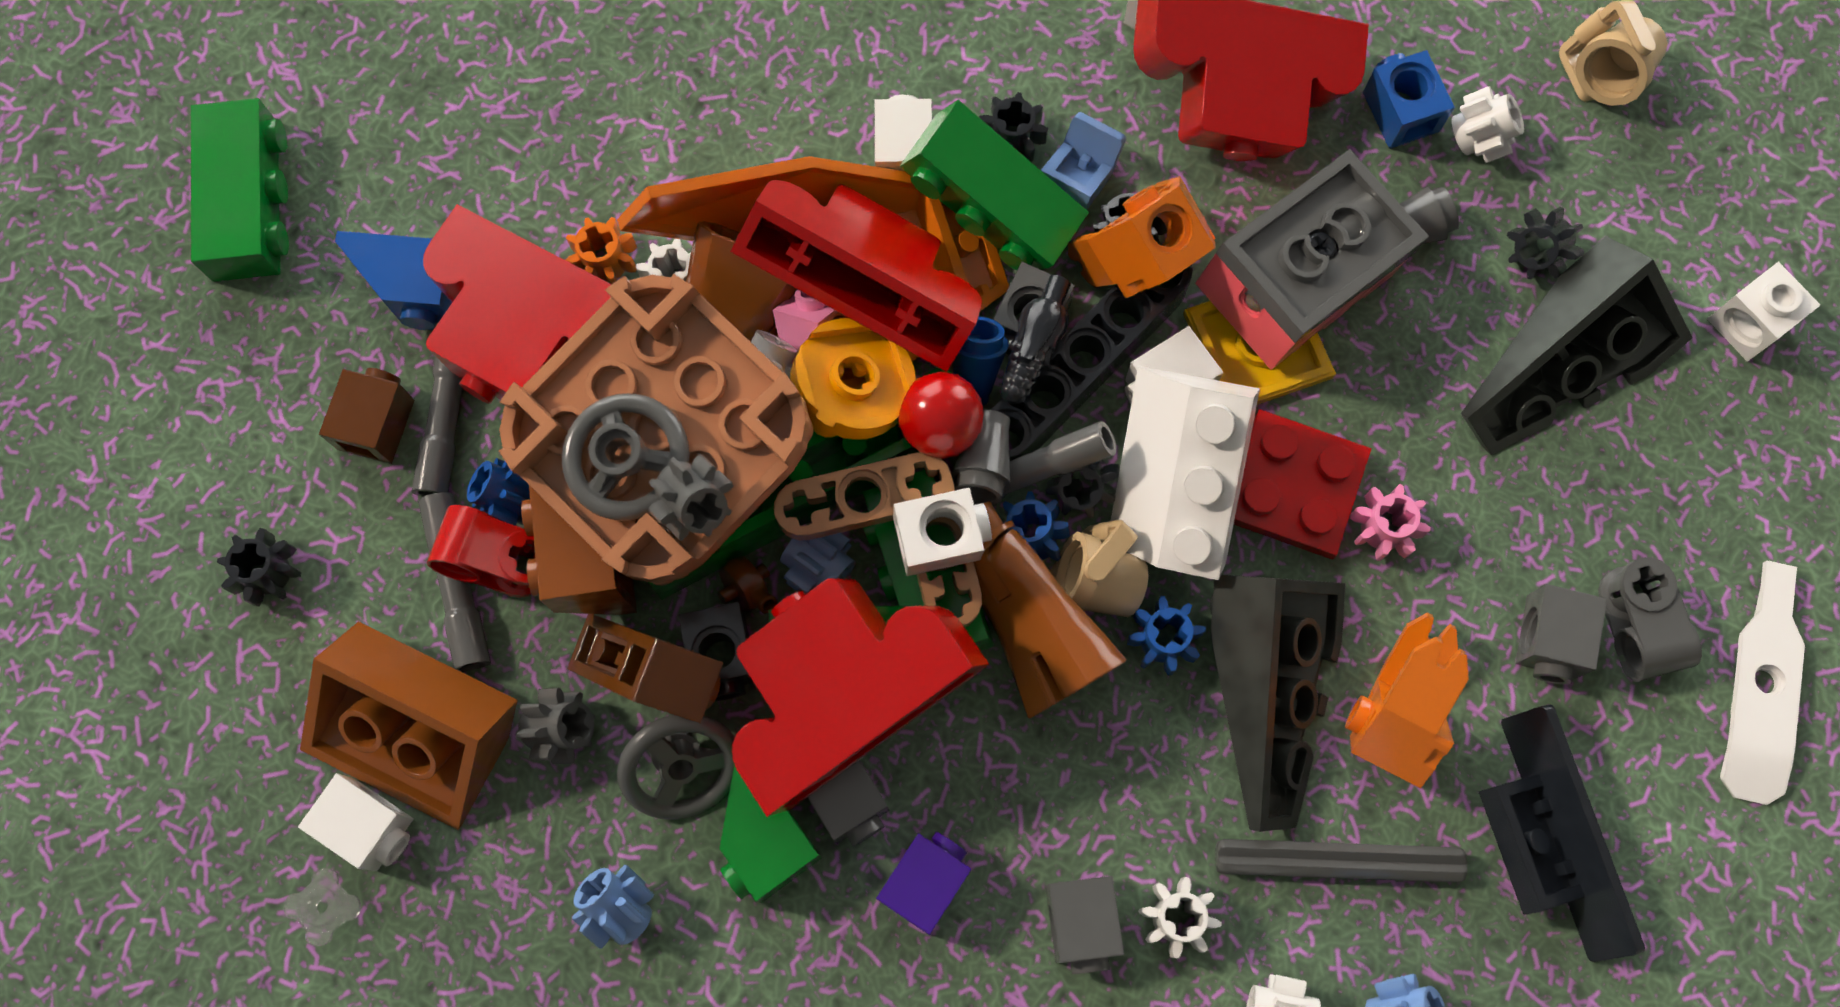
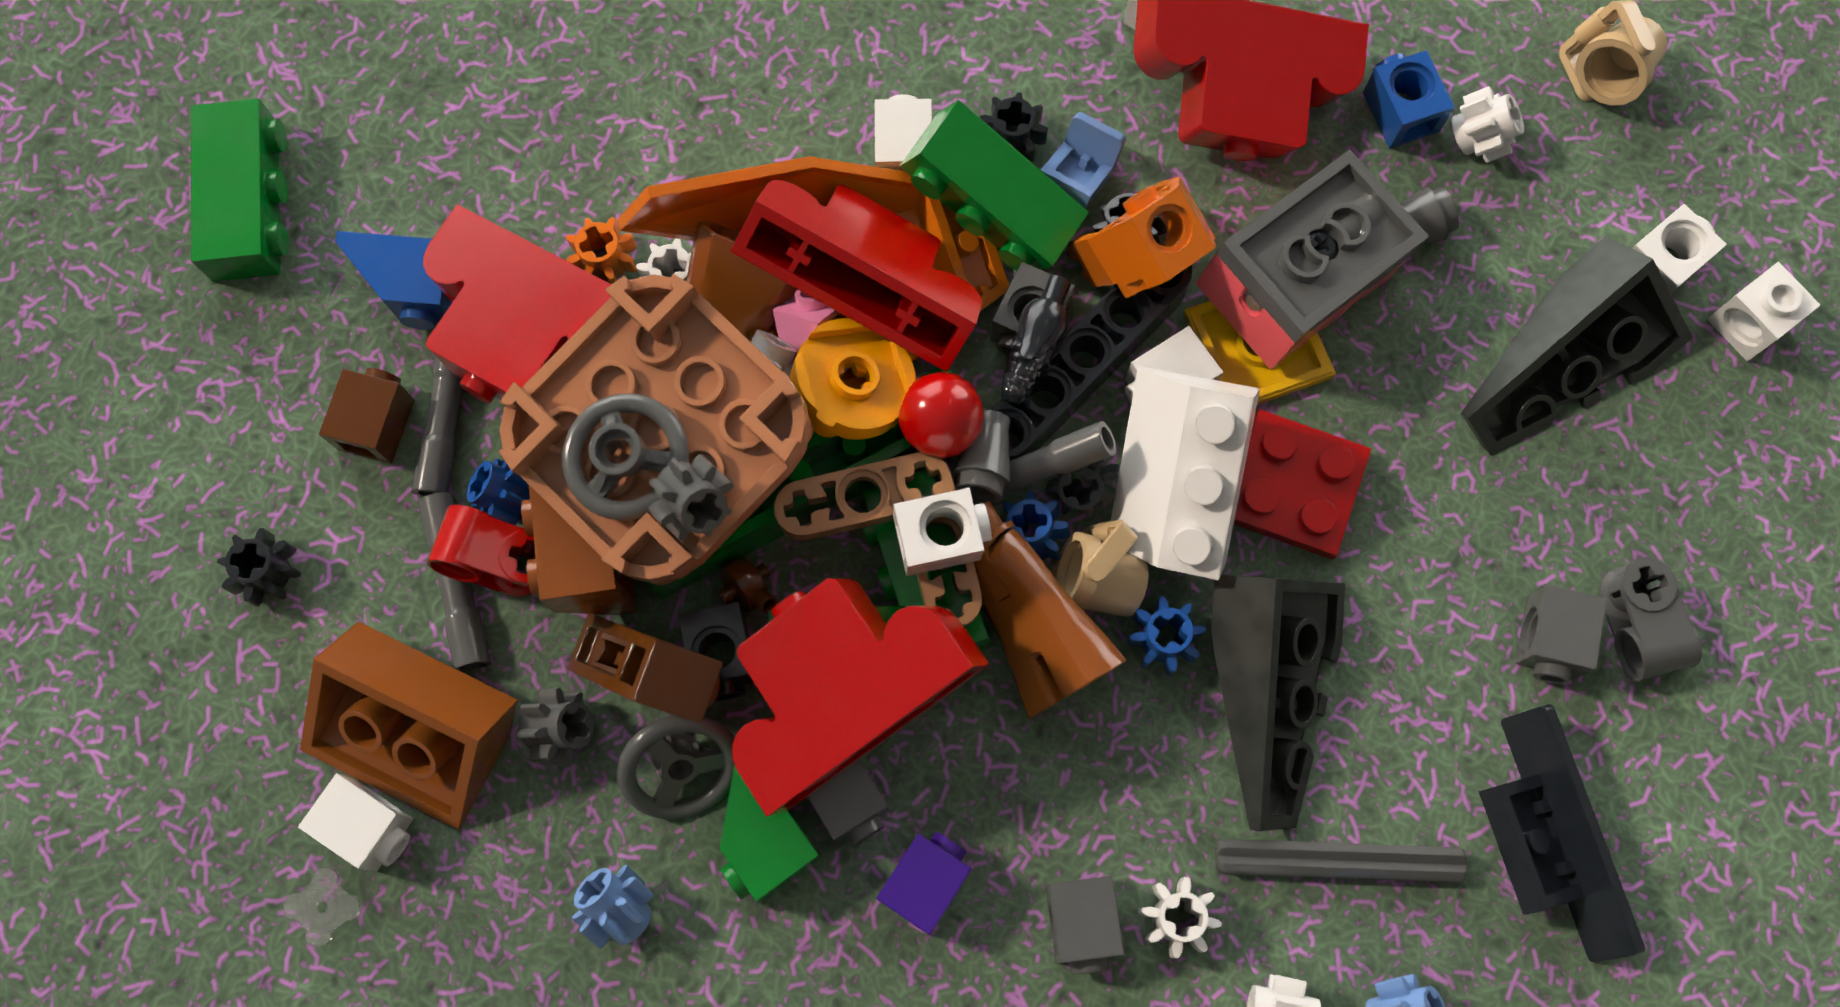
(816, 561): medium blue gear -> none
(982, 356): blue cone -> none
(1375, 528): bright pink gear -> none
(1407, 710): orange piece -> none
(1559, 231): black gear -> none
(1687, 236): none -> white brick
(1763, 723): white piece -> none

